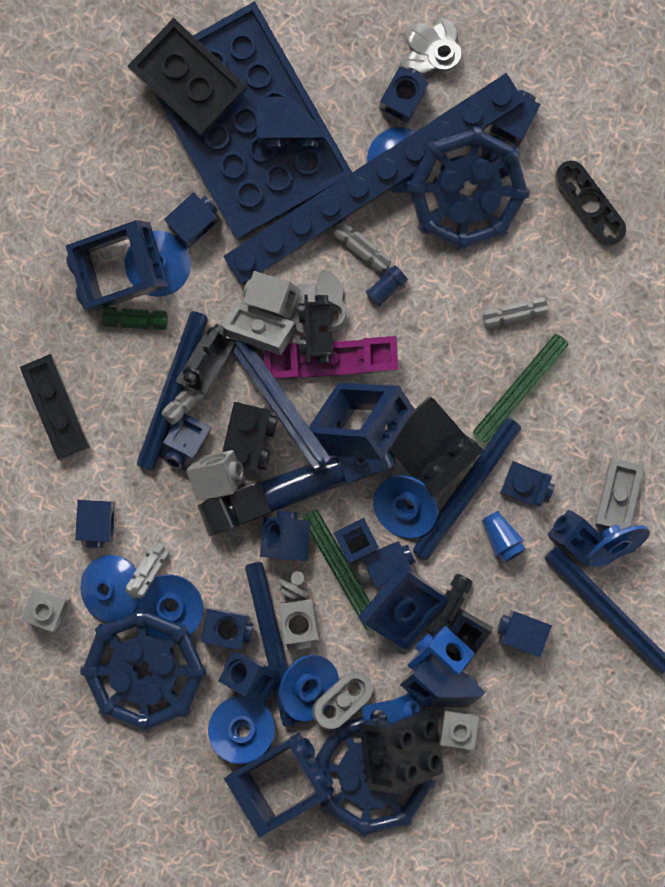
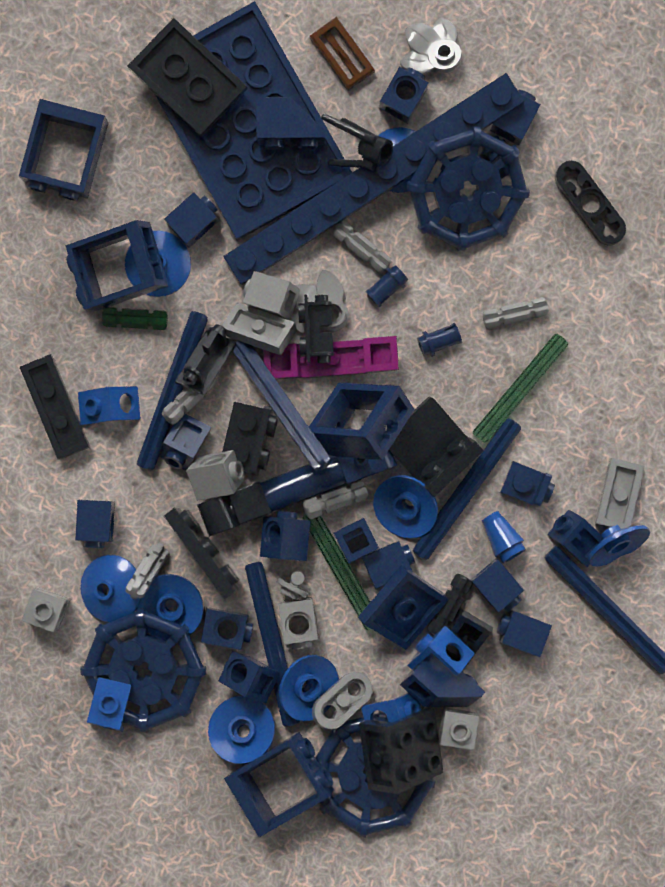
(69, 116): none -> dark blue window
(104, 405): none -> blue bracket
(109, 704): none -> blue bracket
(203, 551): none -> black plate
(335, 499): none -> light grey axle
(358, 76): none -> reddish brown tile
(371, 147): none -> black plant
(439, 339): none -> dark blue pin
(498, 586): none -> dark blue brick

